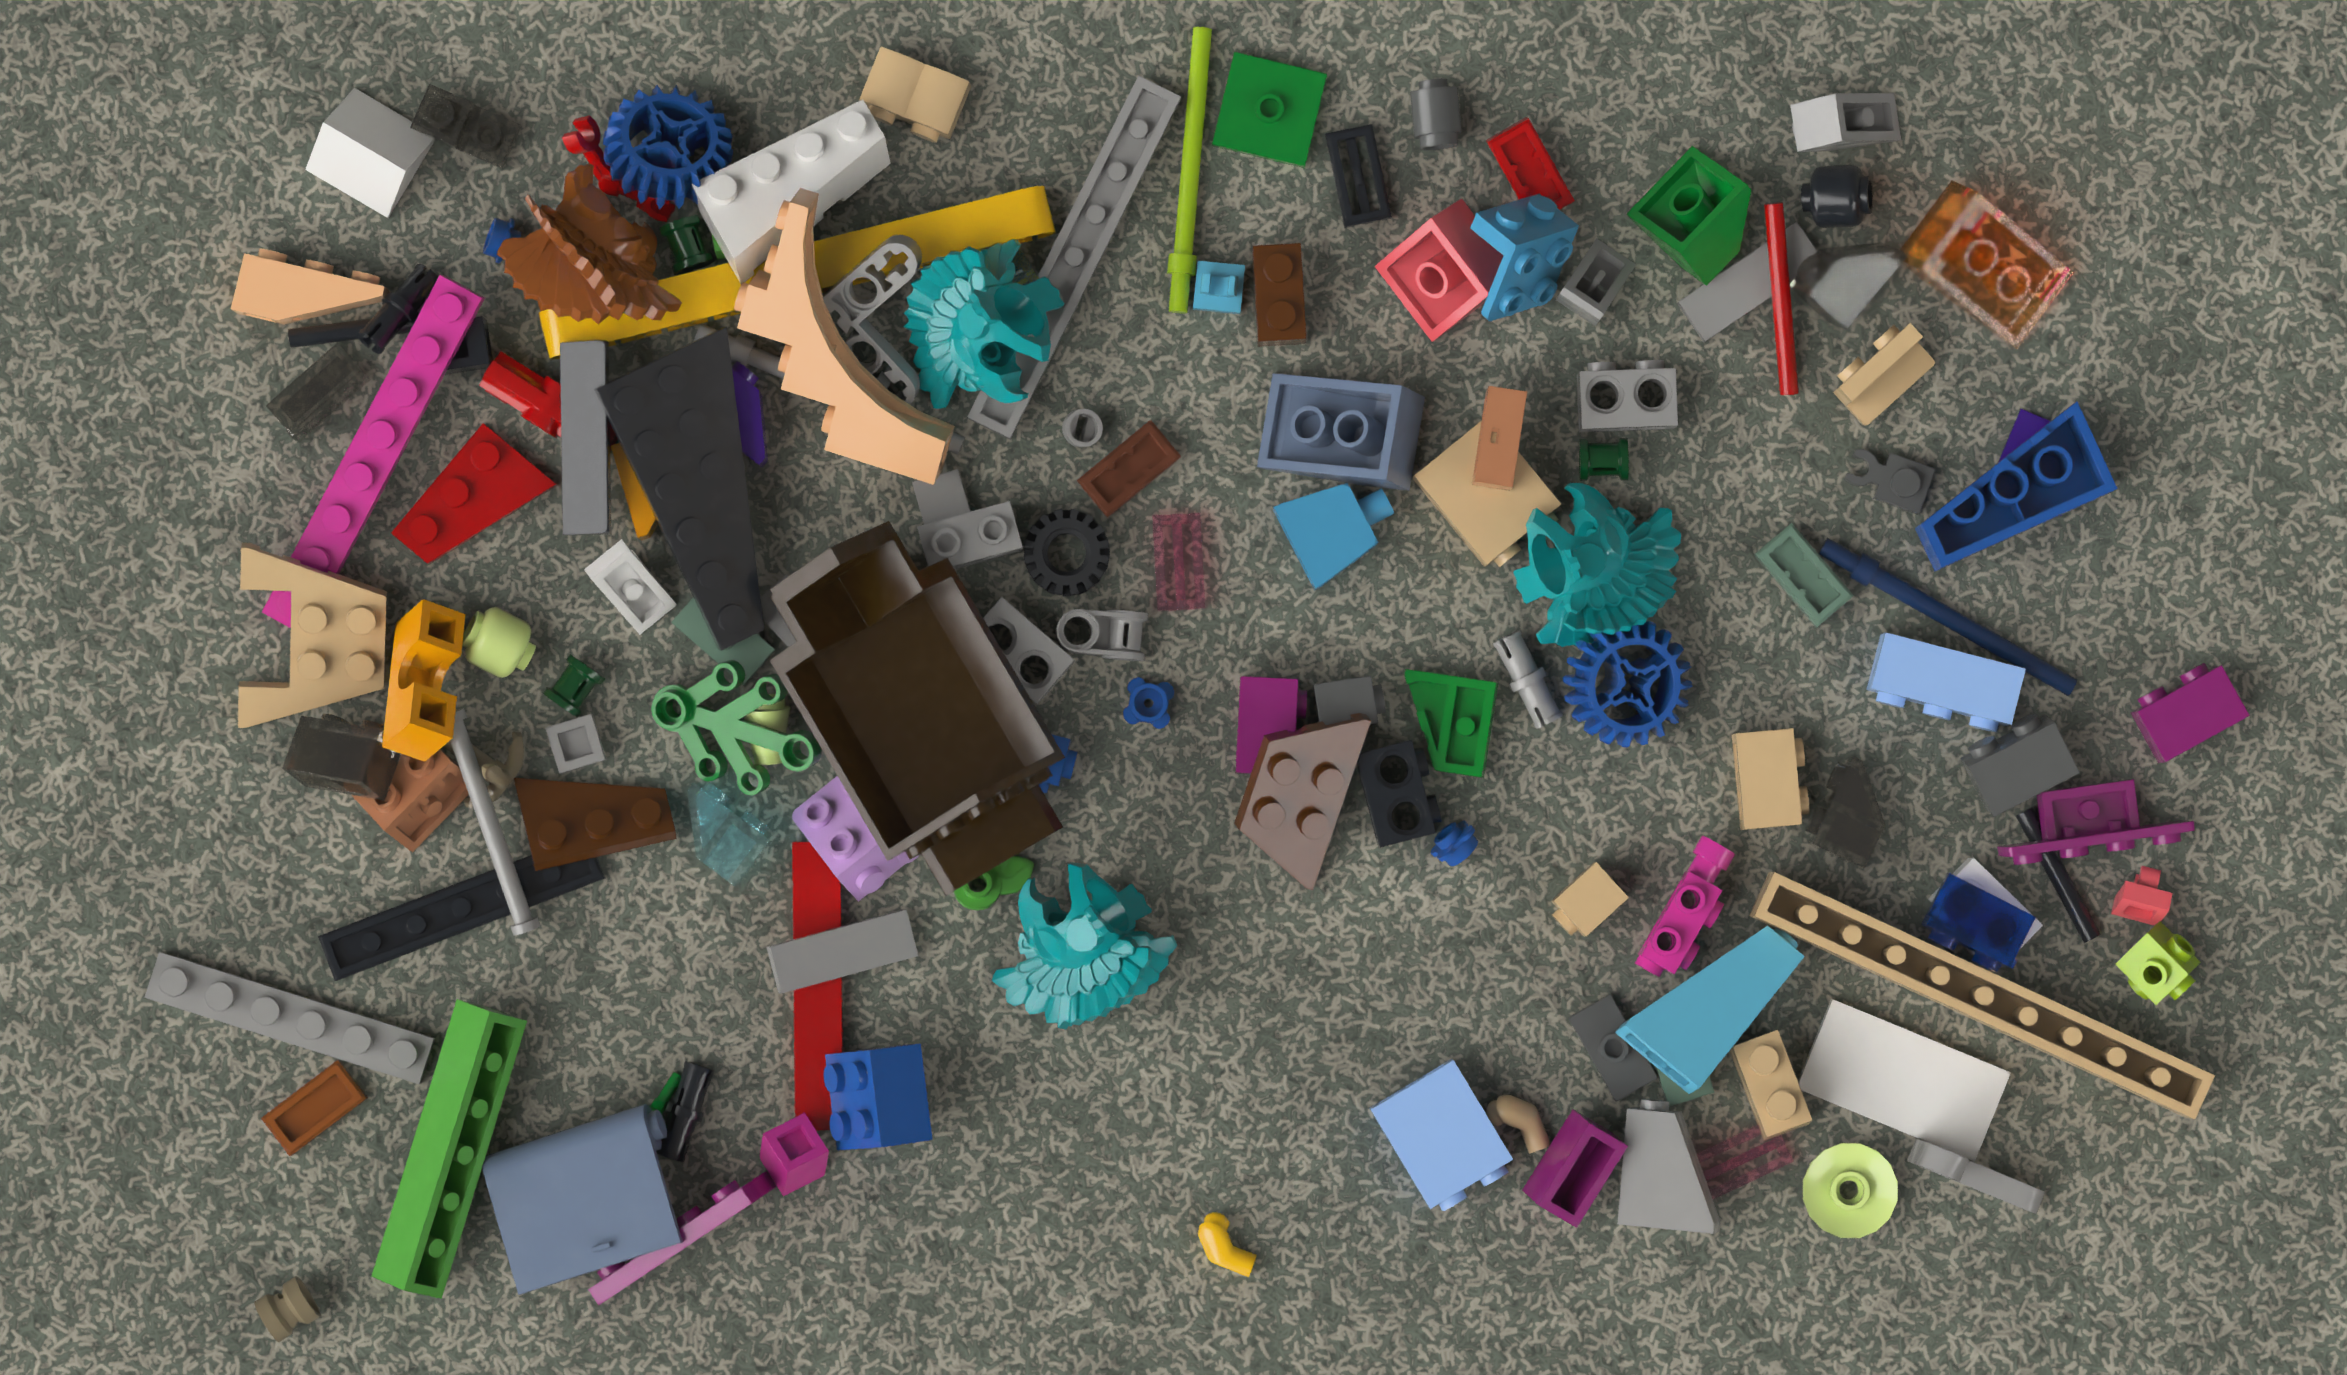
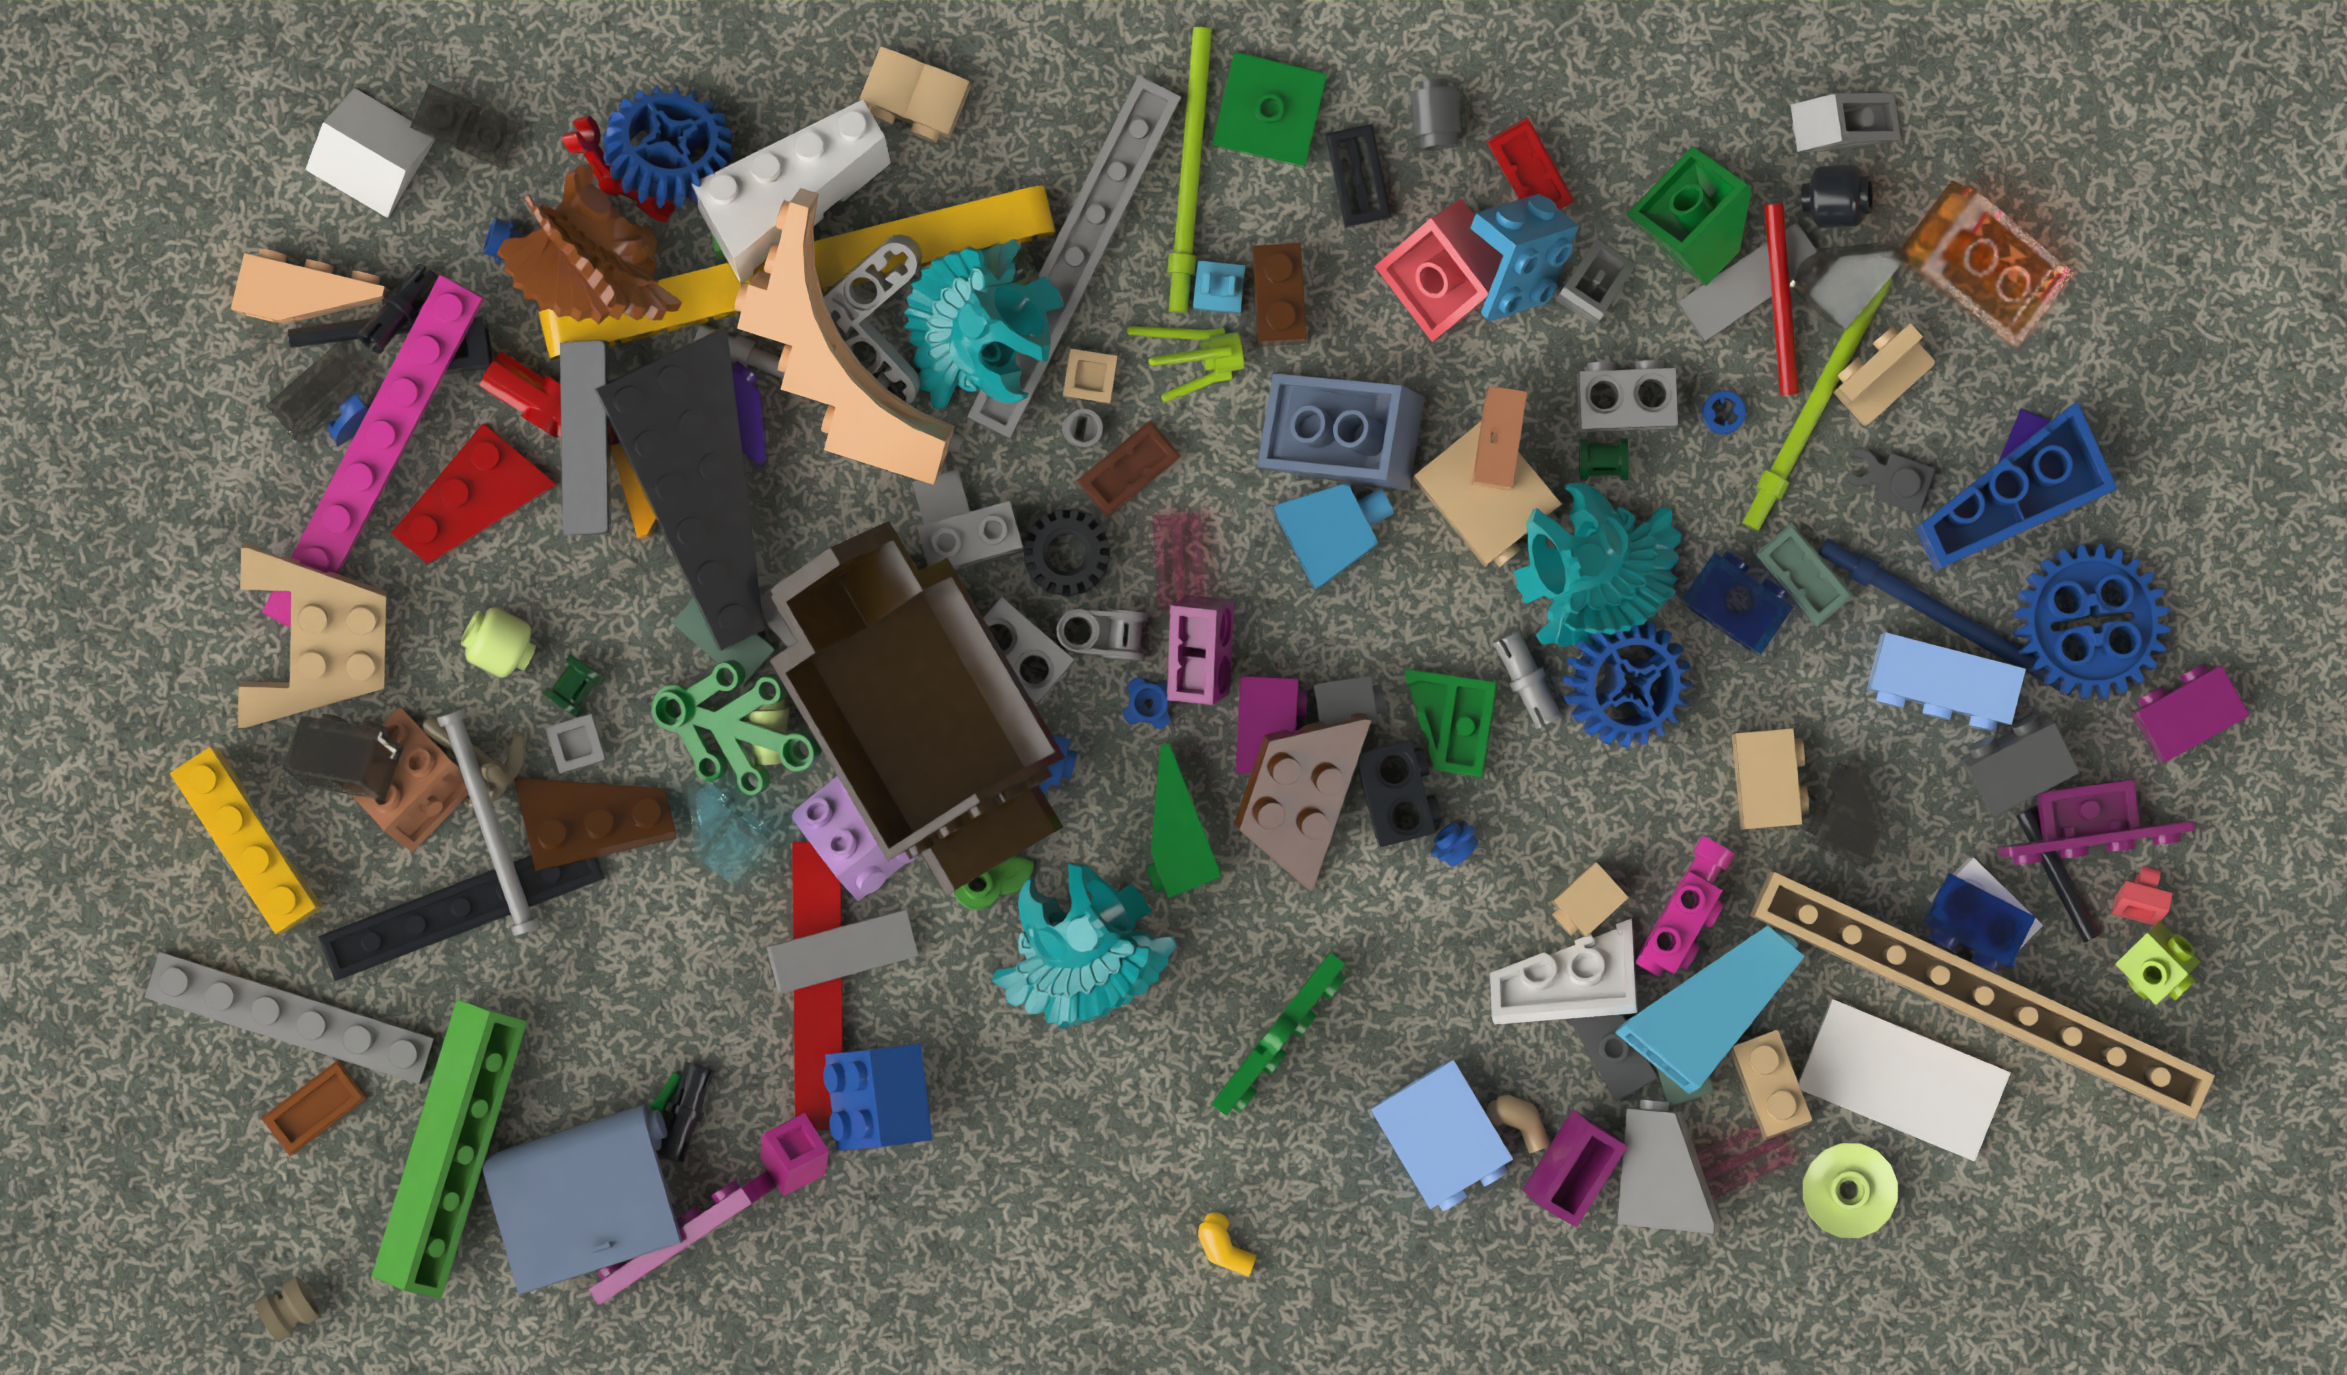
(245, 841): none -> yellow arch
(346, 426): none -> blue tile
(417, 711): light orange arch -> none
(630, 586): white slope -> none
(686, 245): dark green bush -> none
(1090, 376): none -> tan plate
(1178, 839): none -> green slope
(1200, 649): none -> magenta brick
(1220, 353): none -> lime plant
(1268, 1051): none -> green hinge
(1575, 982): none -> white wing
(1708, 600): none -> clear blue brick
(1709, 414): none -> blue bush
(1774, 482): none -> lime bar
(1975, 1176): light grey beam -> none
(2099, 662): none -> blue gear

